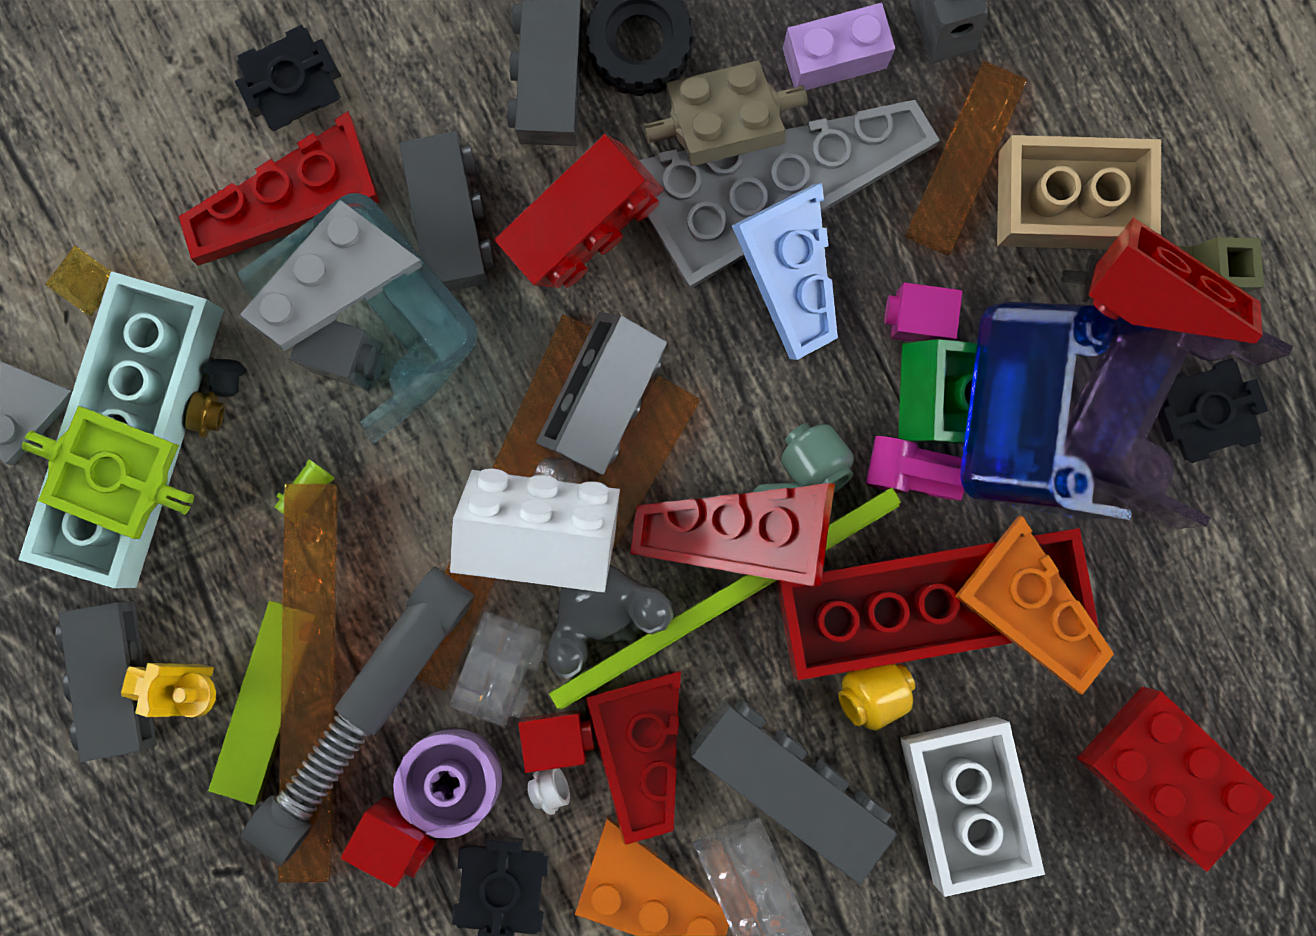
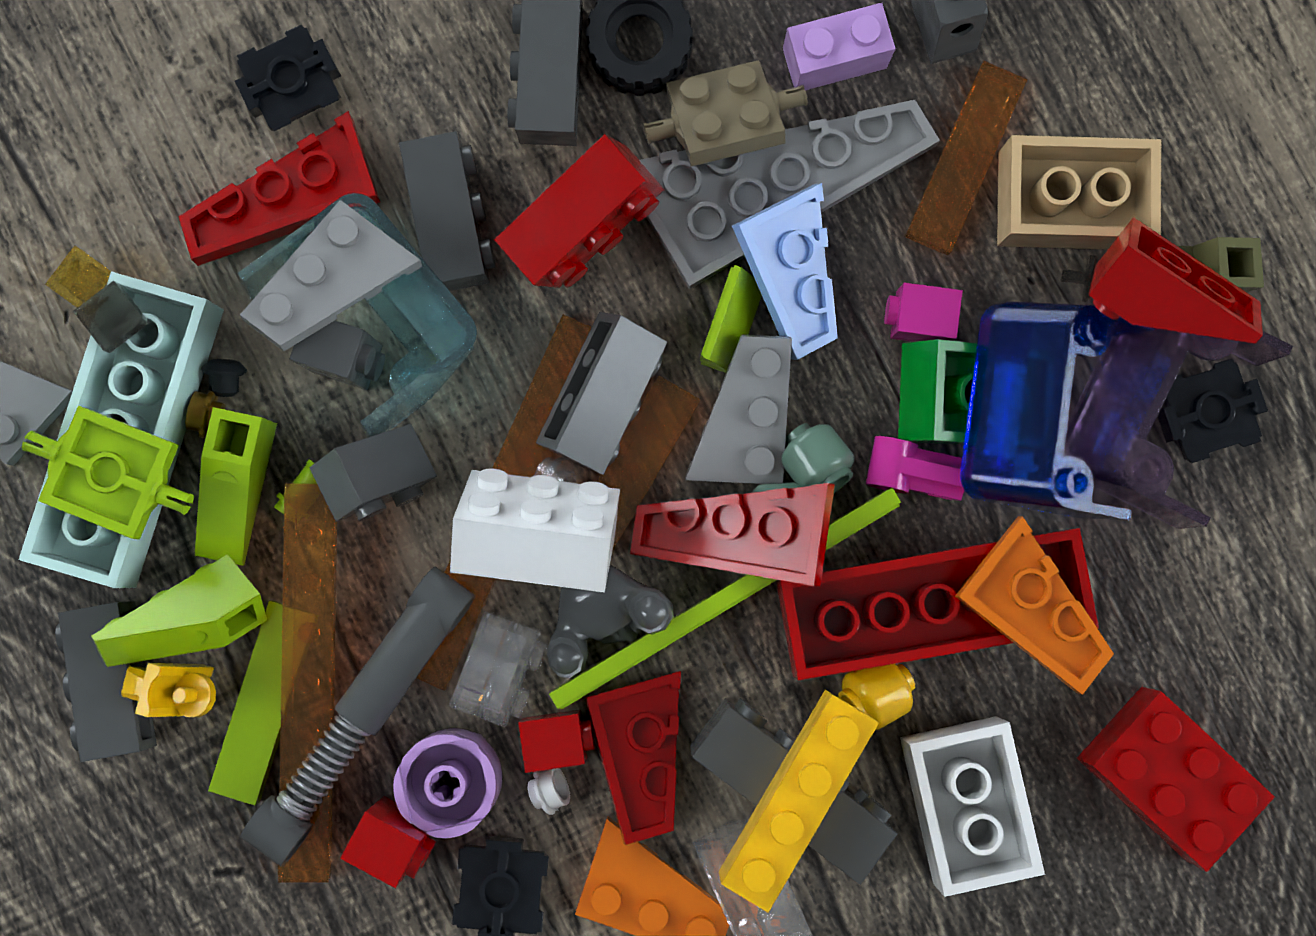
(111, 316): none -> clear smoke tile
(190, 617): none -> lime slope
(231, 483): none -> lime slope
(373, 472): none -> dark grey brick
(731, 319): none -> lime slope
(749, 418): none -> light grey wing
(796, 801): none -> yellow brick

